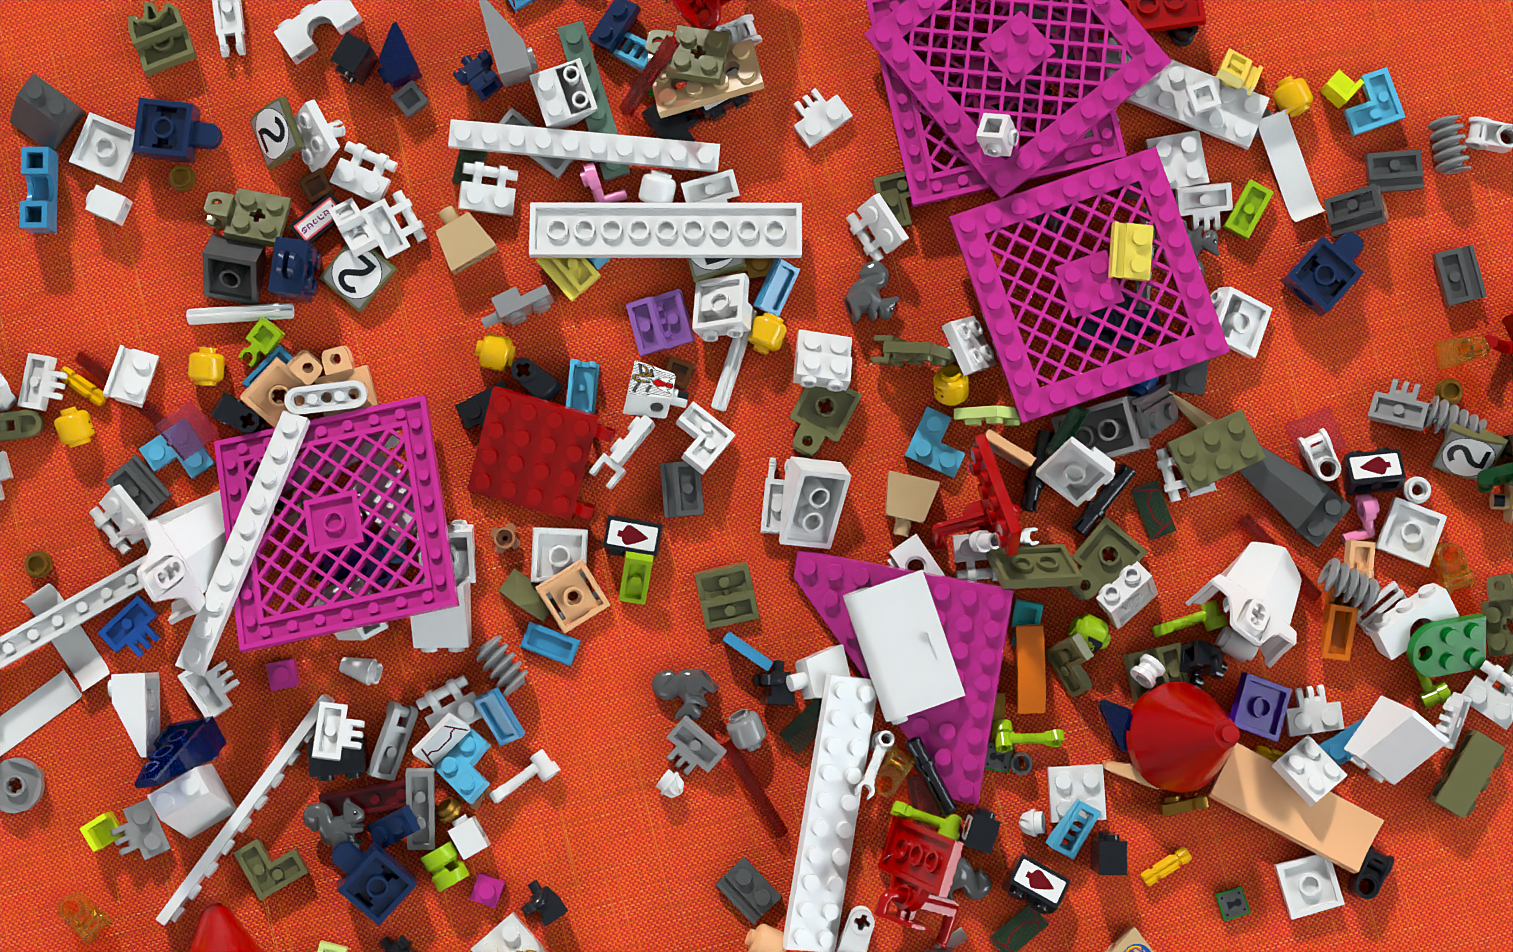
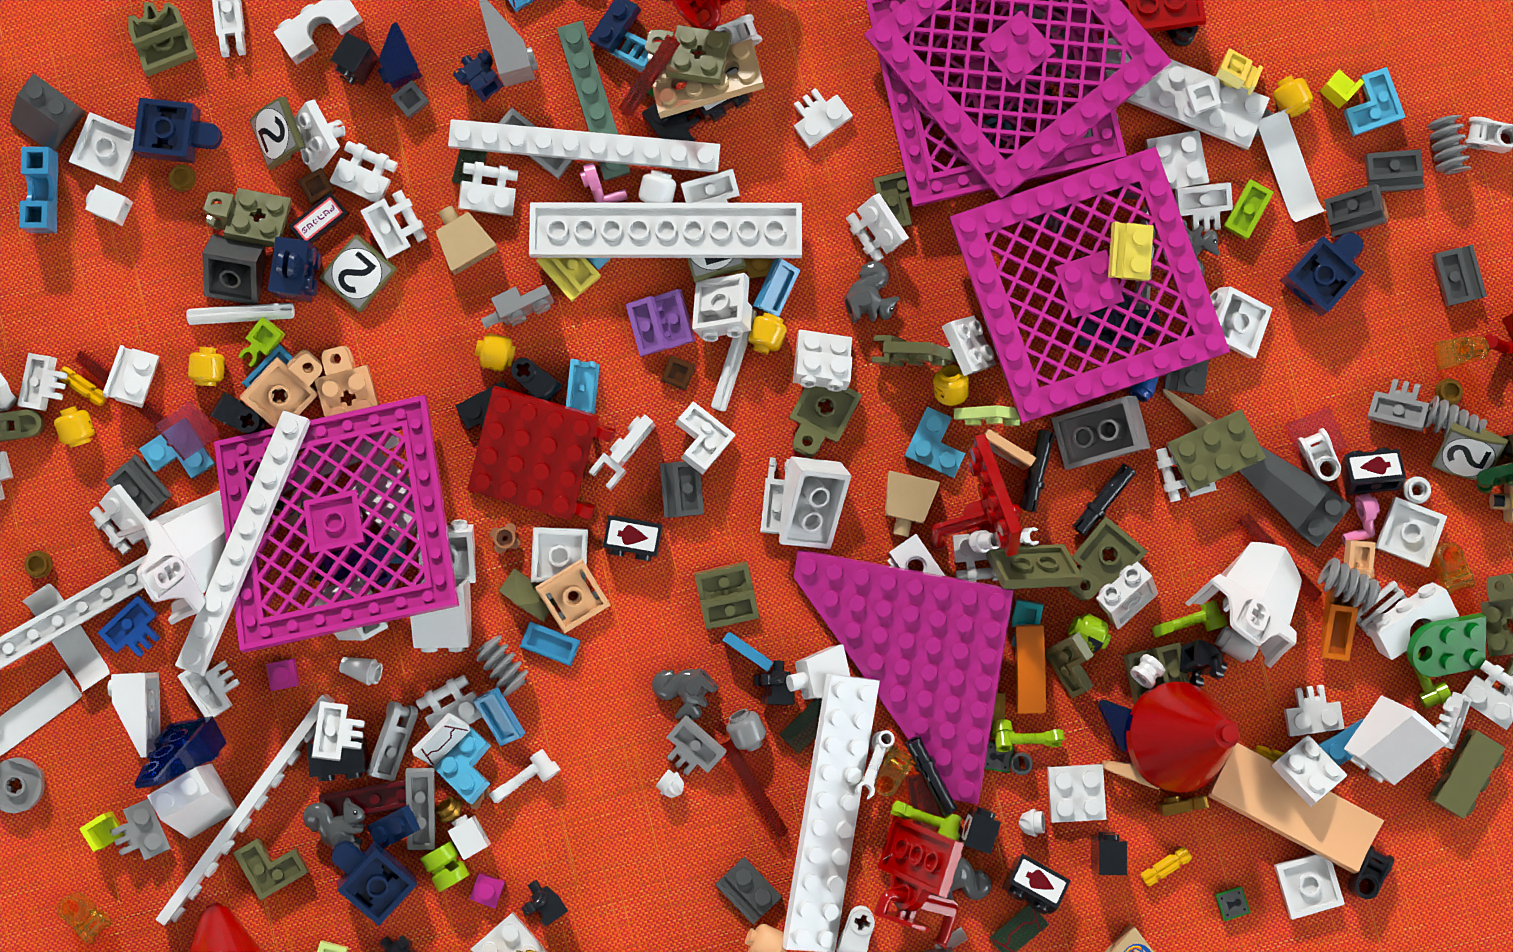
(314, 397): white plate -> none
(353, 227): white slope -> none
(563, 94): white slope -> none
(635, 578): lime plate -> none
(652, 392): torso -> none
(903, 646): white door -> none
(997, 134): white brick -> none
(1068, 428): clear green tile -> none
(1076, 471): white plate -> none
(1076, 841): medium azure slope -> none
(1153, 510): clear green tile -> none
(1155, 410): dark grey plate -> none
(1260, 706): dark purple plate -> none

